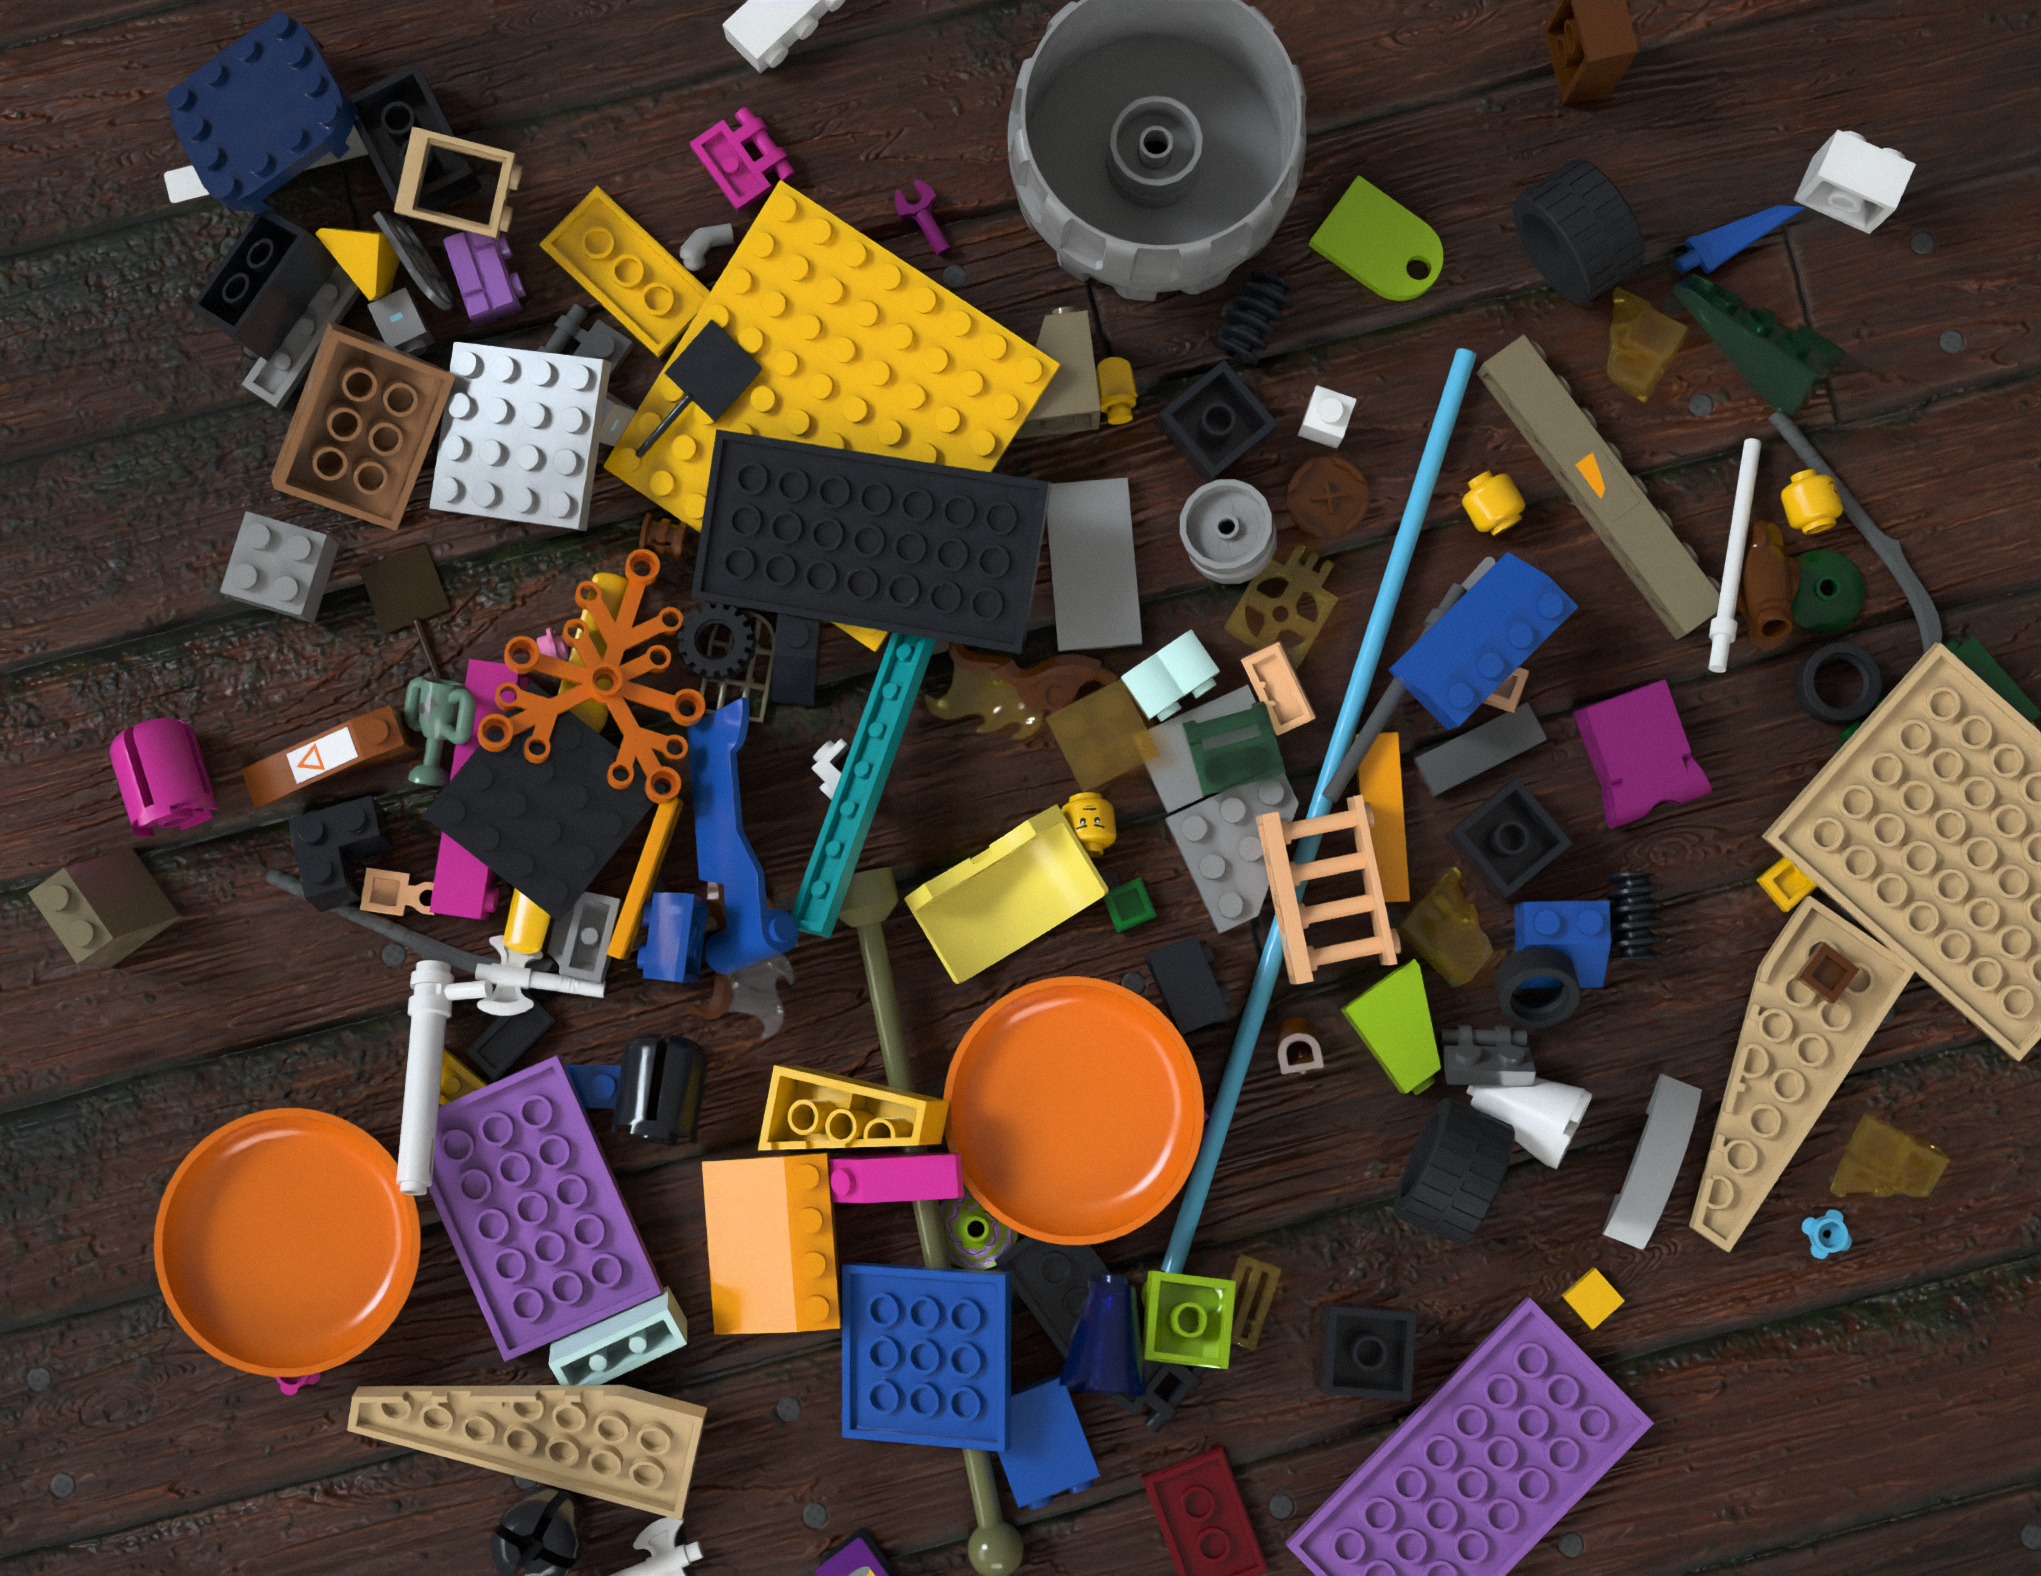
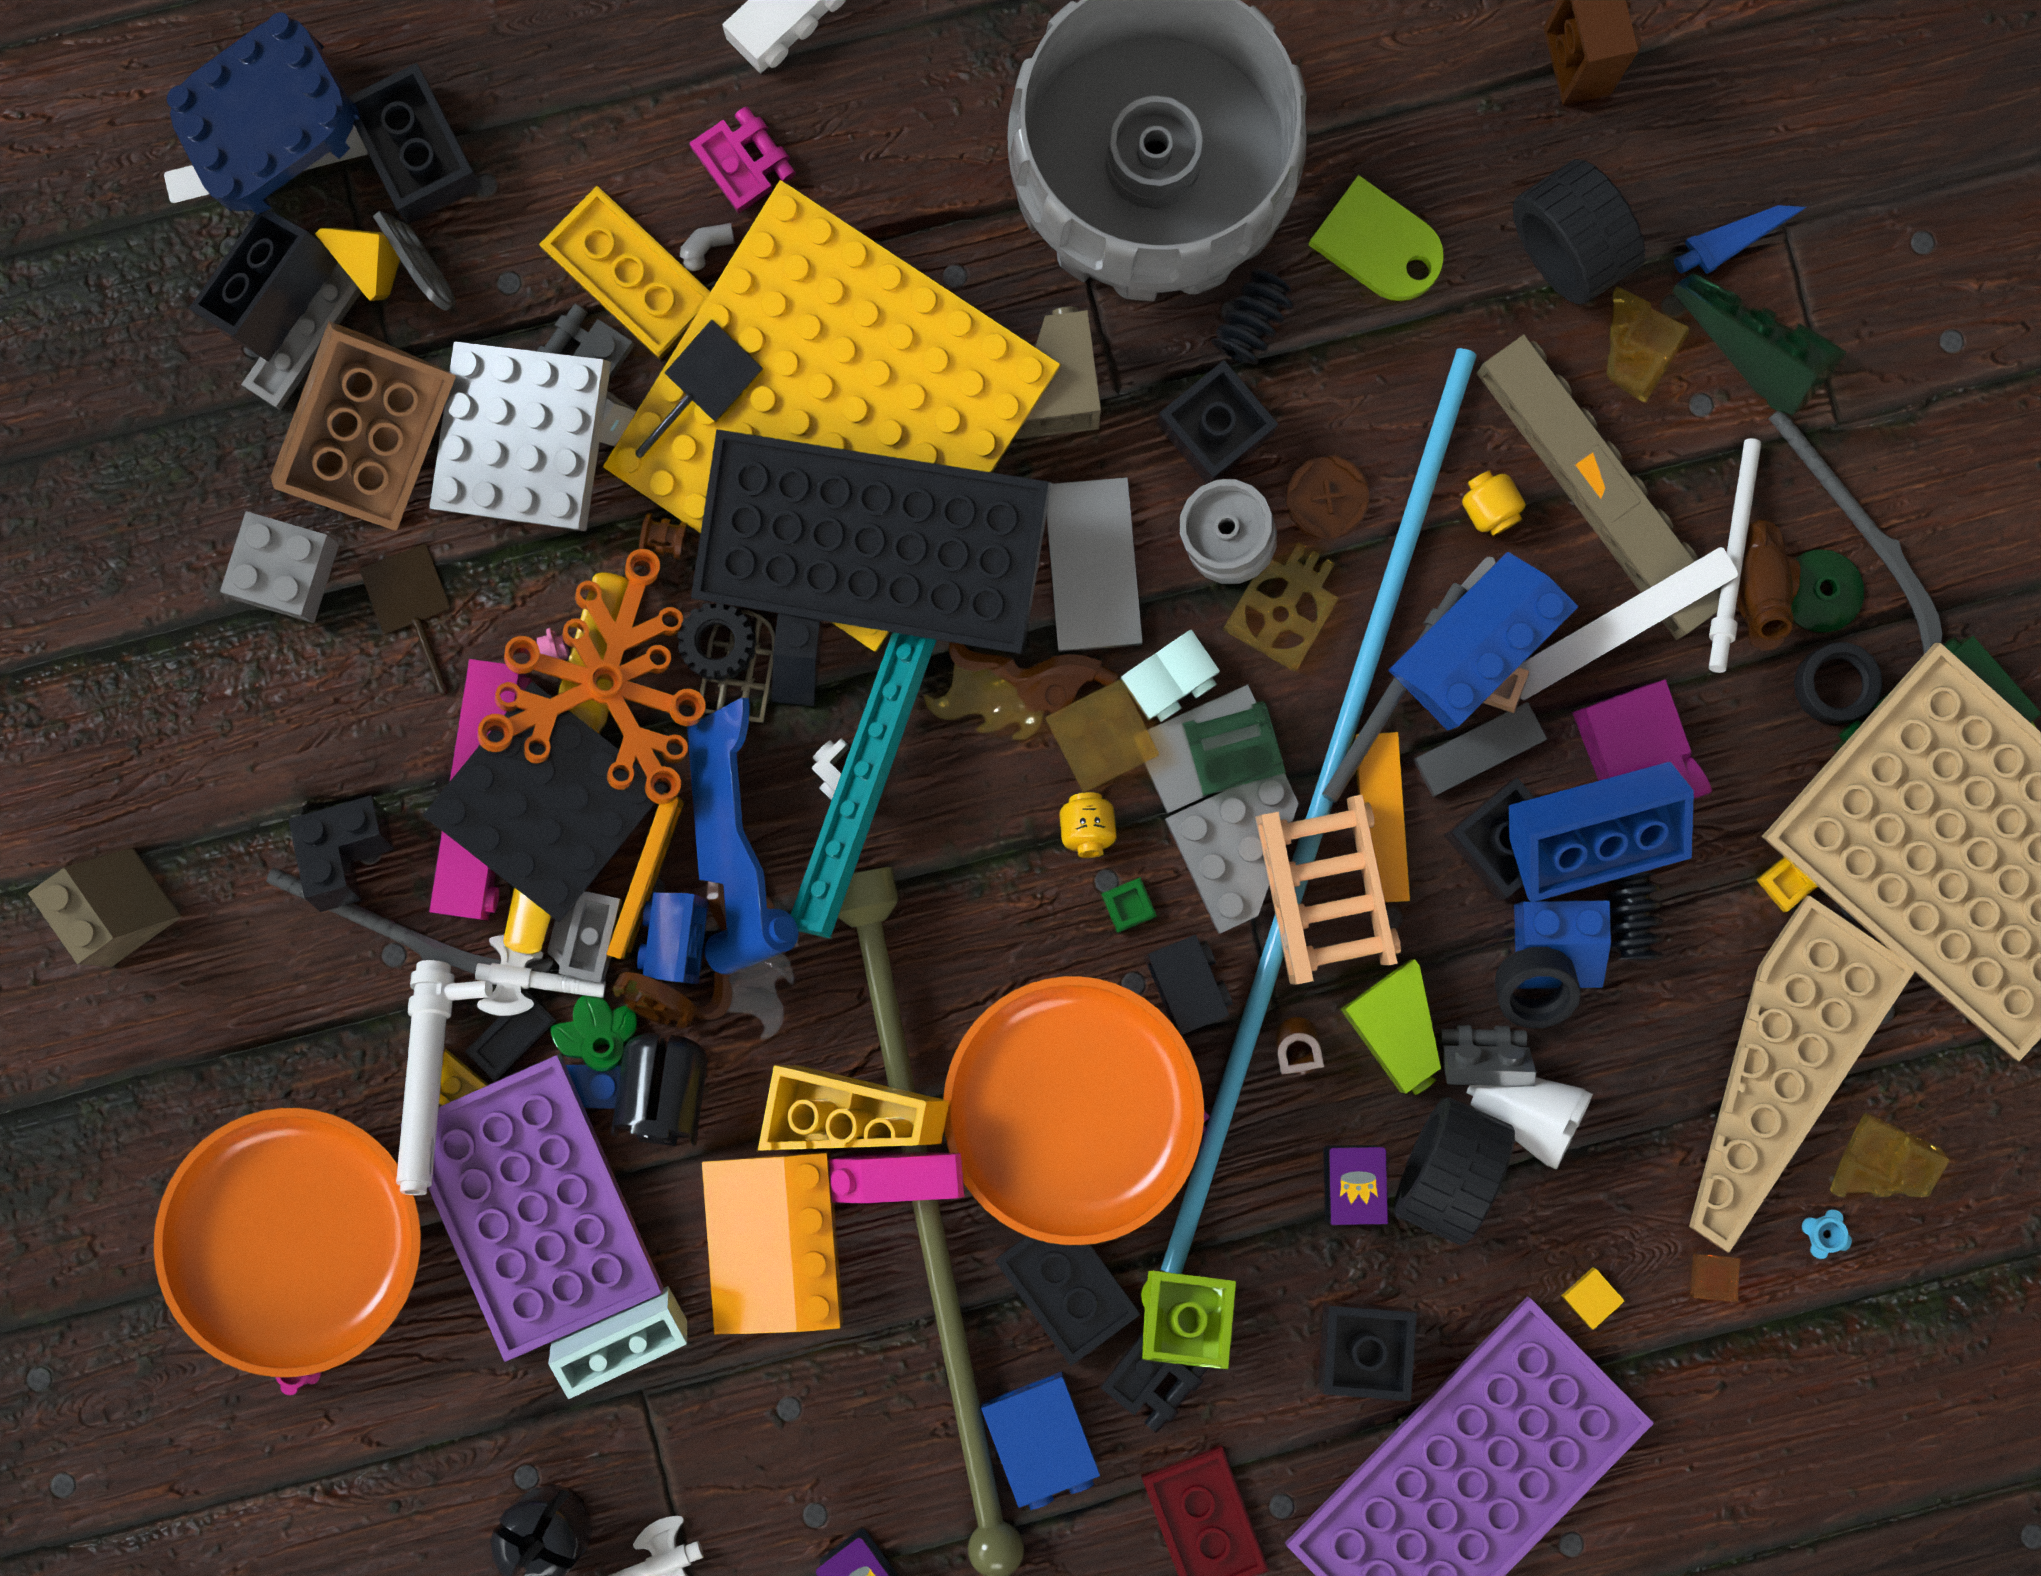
(162, 776): dark pink cylinder -> none
(329, 756): dark orange slope -> none
(390, 892): light nougat plate -> none
(402, 322): light grey brick -> none
(414, 172): tan window -> none
(436, 710): sand green piece -> none
(484, 276): medium lavender brick -> none
(572, 1437): tan wing -> none
(594, 1026): none -> green plate
(654, 1000): none -> reddish brown tile
(922, 214): magenta bar -> none
(926, 1355): blue plate -> none
(968, 1250): dish -> none
(1007, 896): light yellow panel -> none
(1107, 1343): clear blue cone -> none
(1116, 389): yellow arm -> none
(1258, 1266): clear yellow tile -> none
(1278, 687): light nougat plate -> none
(1327, 417): white brick -> none
(1355, 1184): none -> dark purple piece
(1447, 931): clear yellow slope -> none
(1602, 831): none -> blue slope
(1627, 620): none -> white sticker
(1655, 1162): light grey slope -> none
(1715, 1277): none -> clear orange plate
(1811, 502): yellow head -> none
(1827, 973): reddish brown plate -> none
(1855, 181): white brick -> none

